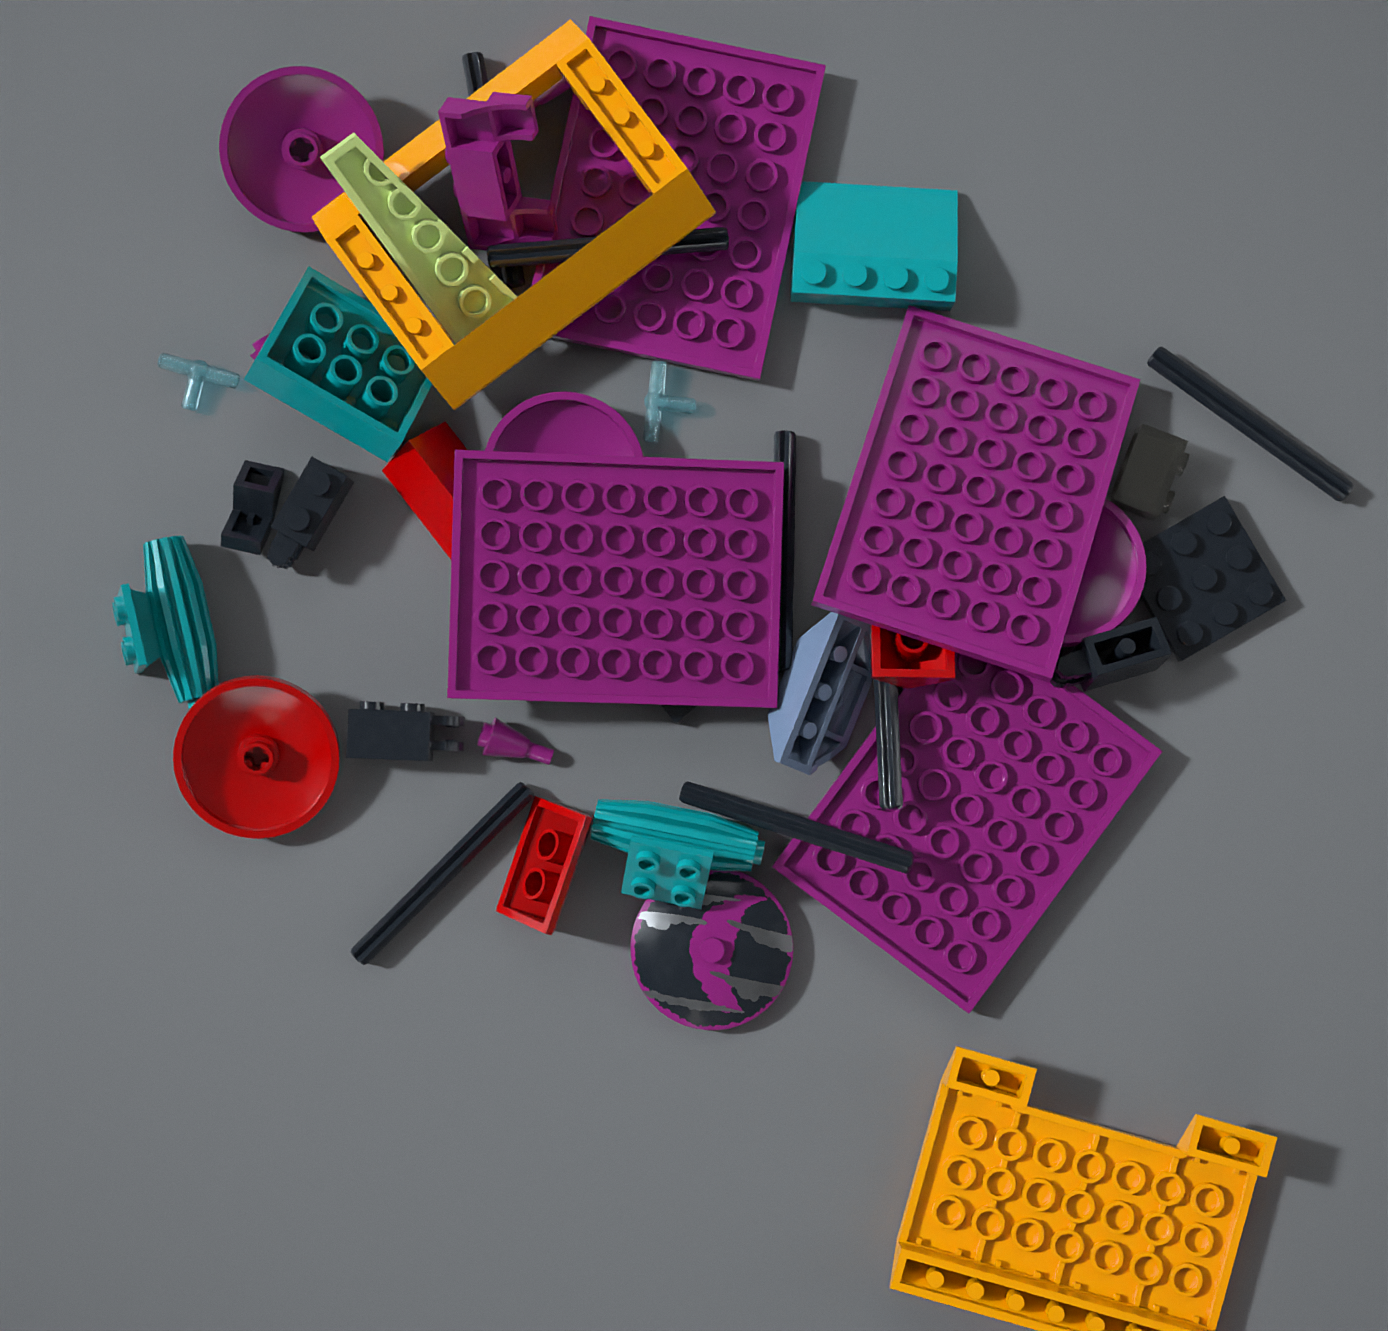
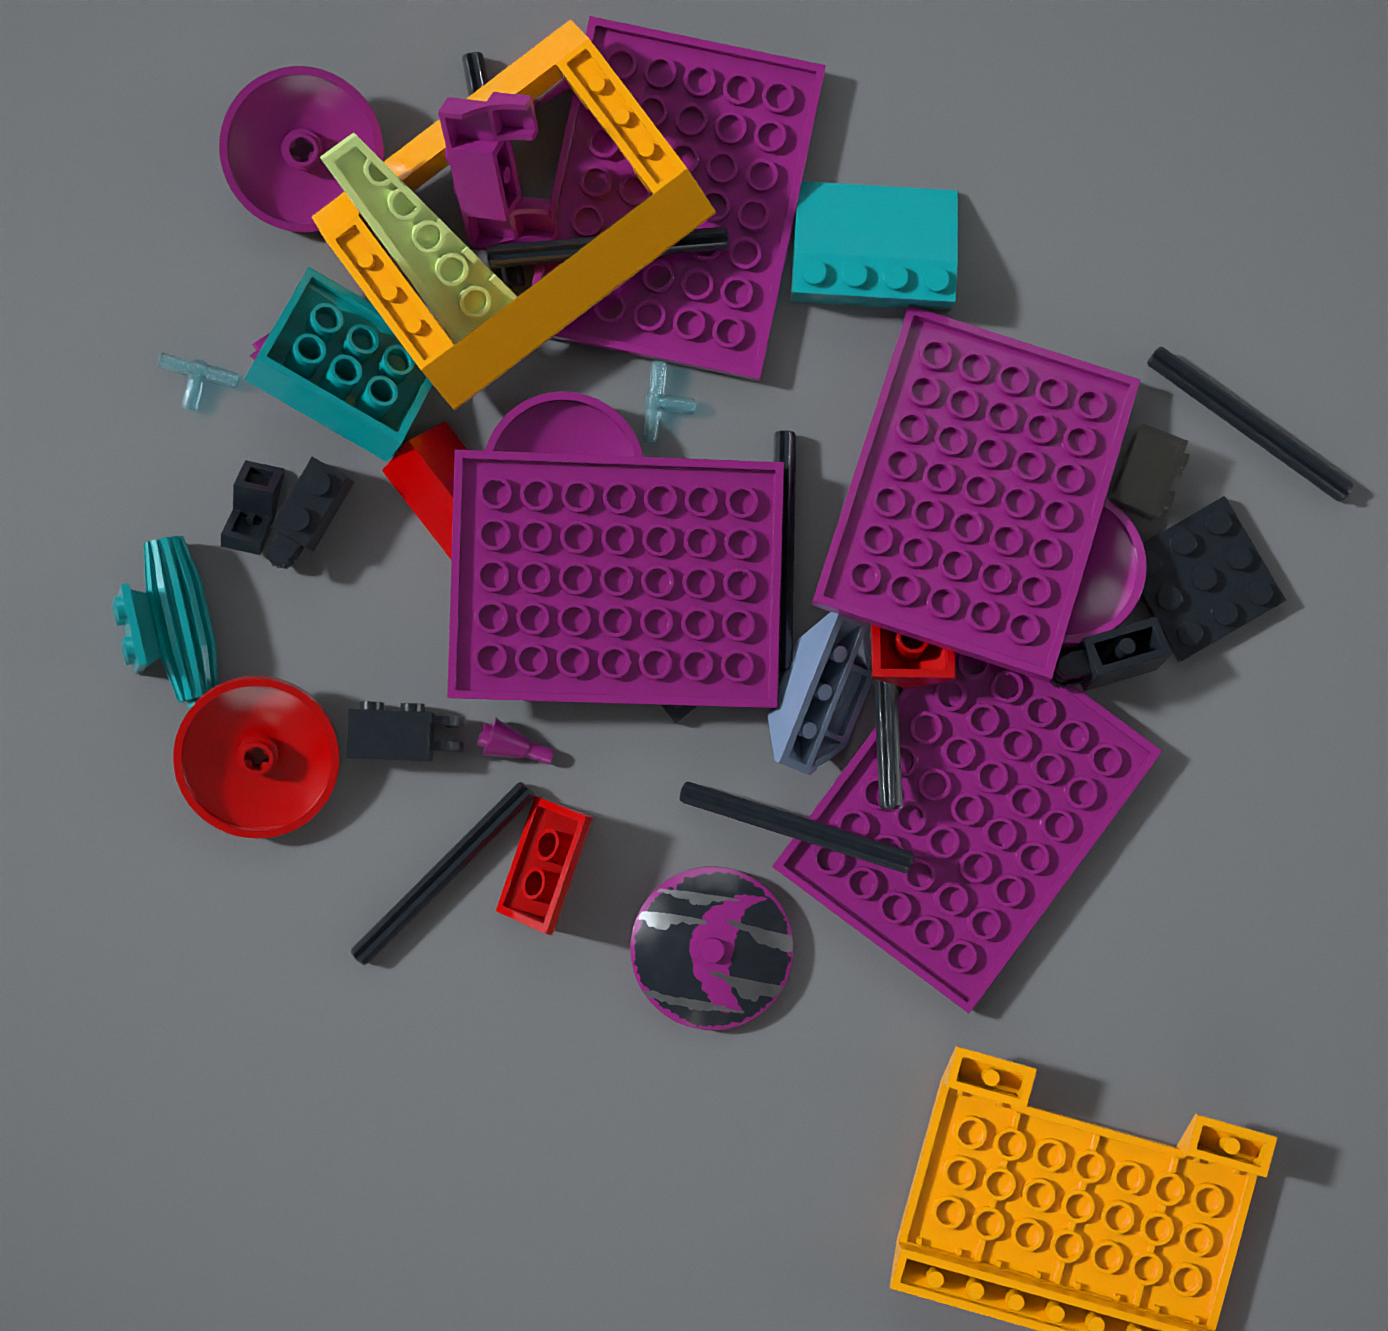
(673, 848): teal plate -> none

